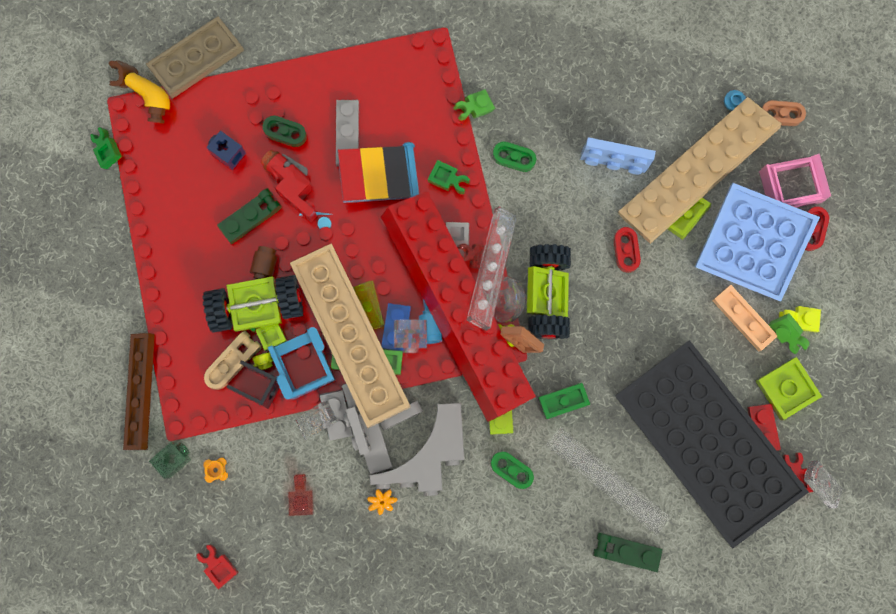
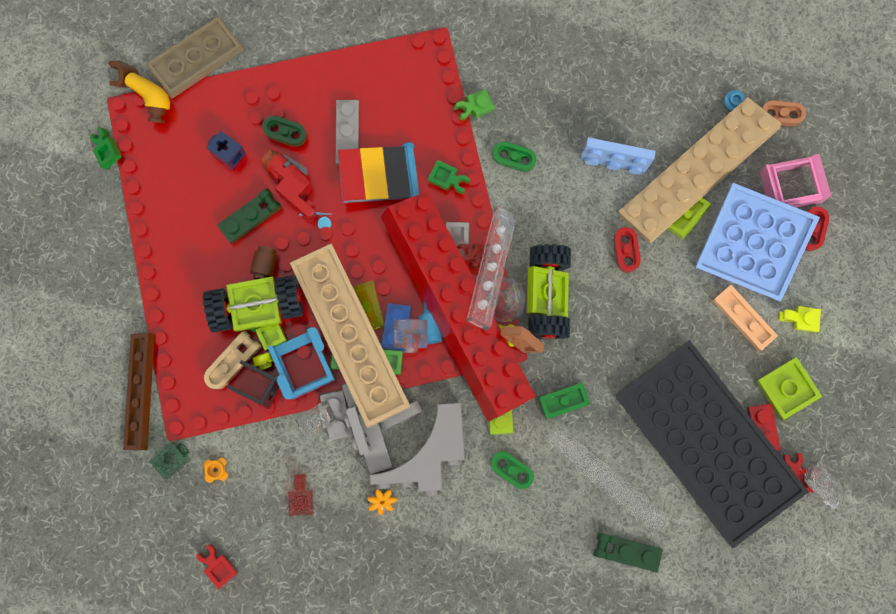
(789, 331): bright green plate -> none

